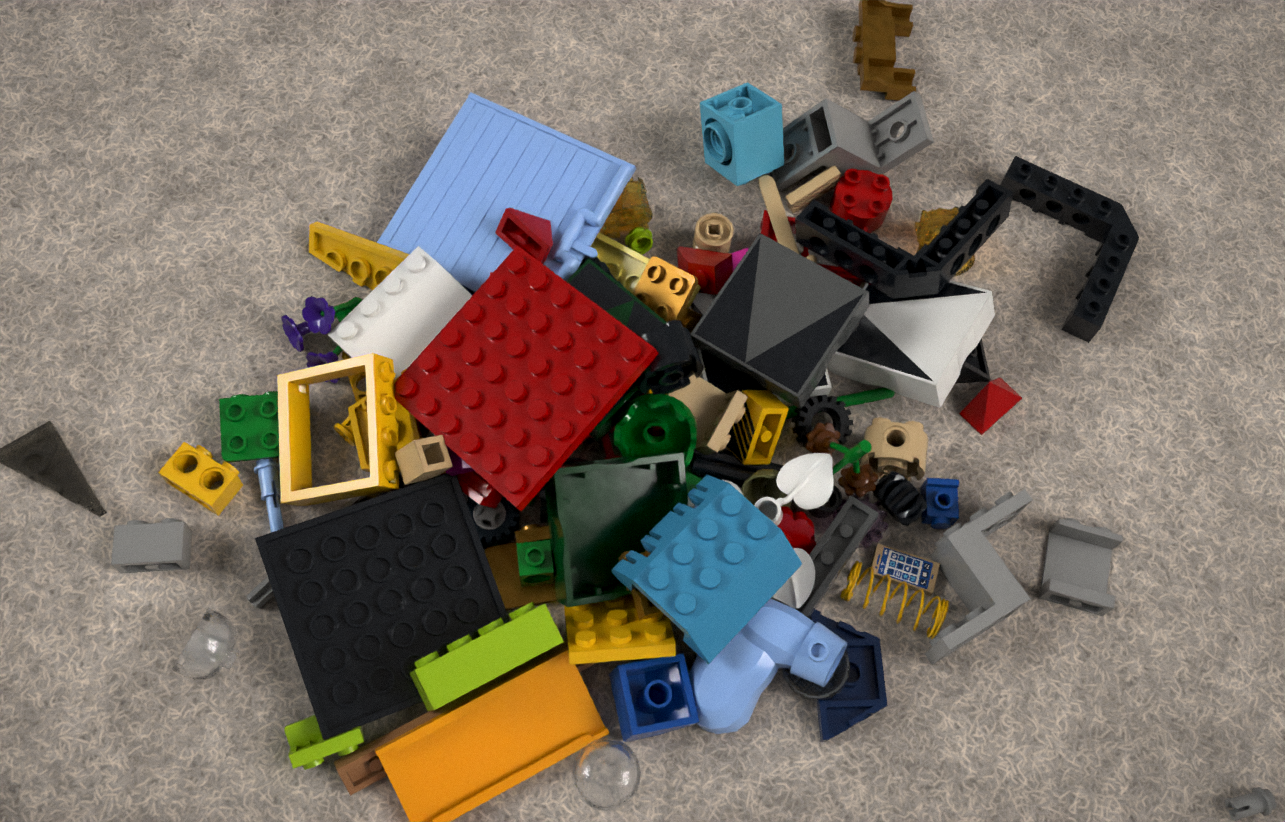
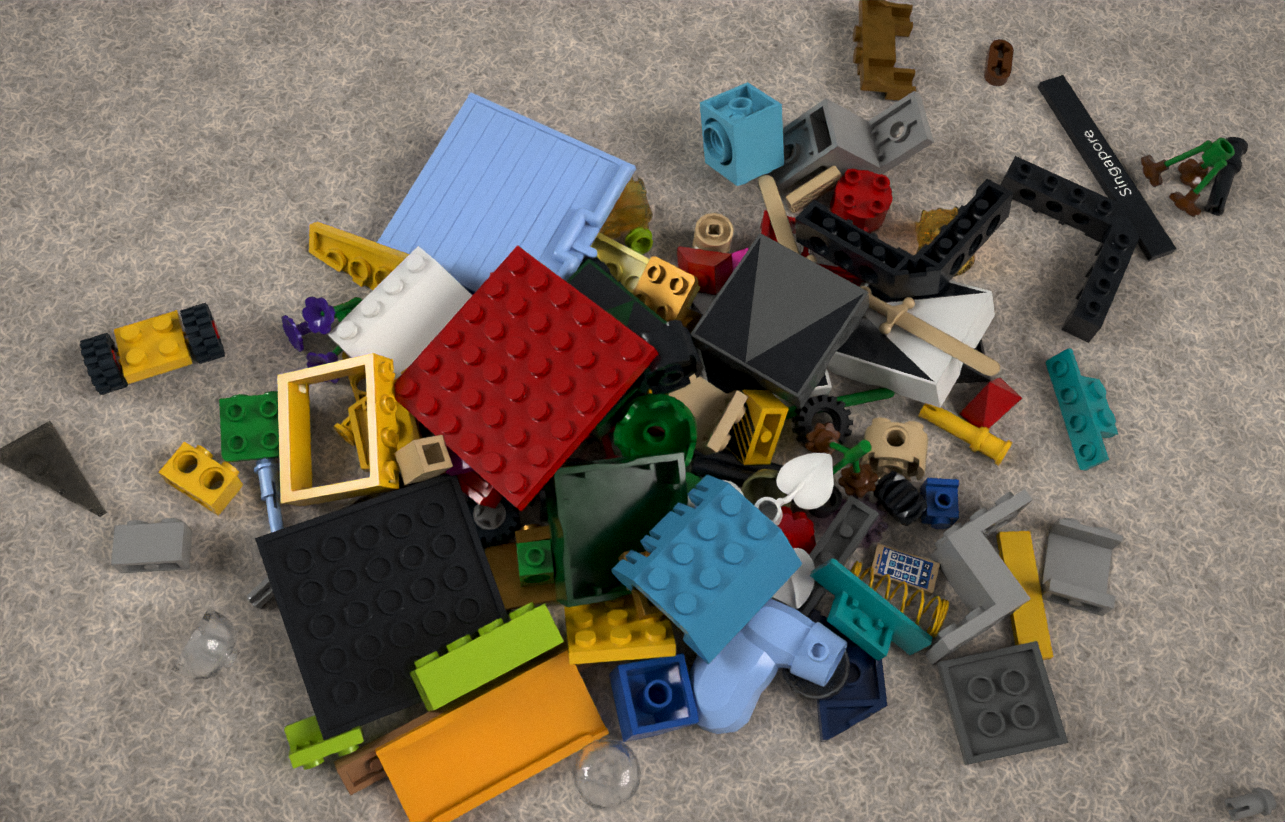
(151, 348): none -> plate
(527, 232): red slope -> none
(866, 615): none -> teal bracket
(899, 316): none -> tan sword
(978, 439): none -> yellow pin
(1001, 703): none -> dark grey plate
(1003, 63): none -> reddish brown beam
(1029, 620): none -> yellow tile
(1082, 408): none -> teal bracket
(1106, 166): none -> black tile
(1191, 172): none -> plant
(1224, 178): none -> black pin

